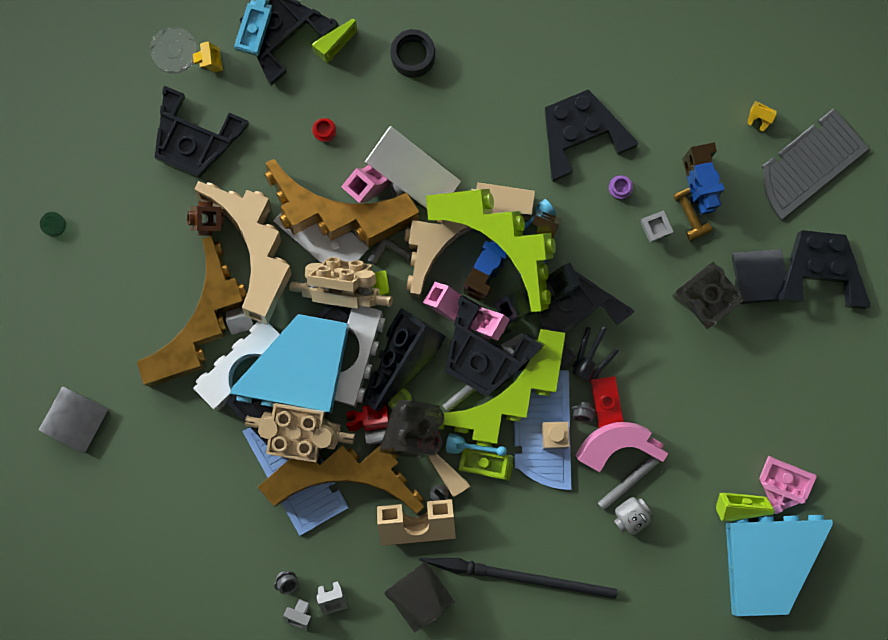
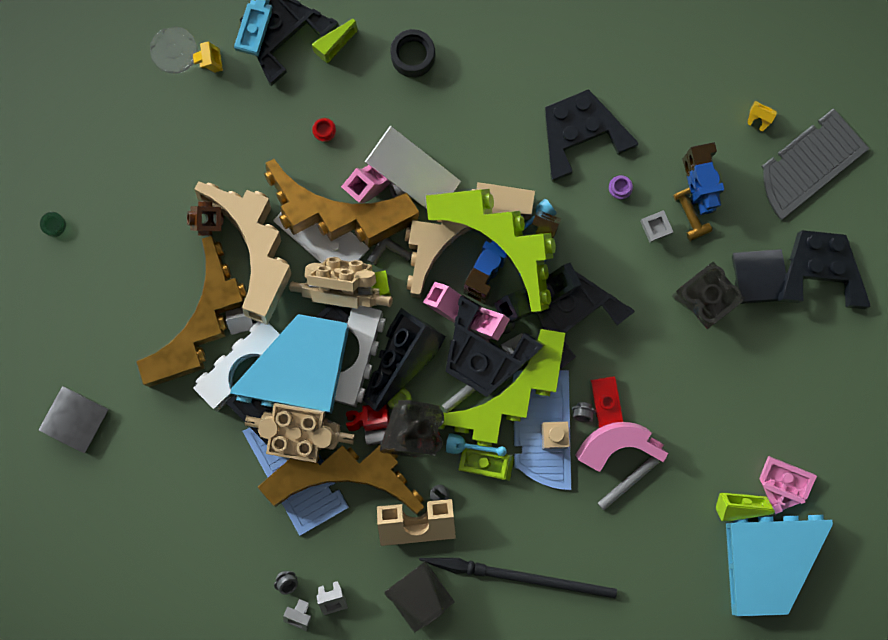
(188, 145): black wing -> none
(450, 477): tan slope -> none
(585, 367): black plant -> none
(633, 516): light grey head -> none

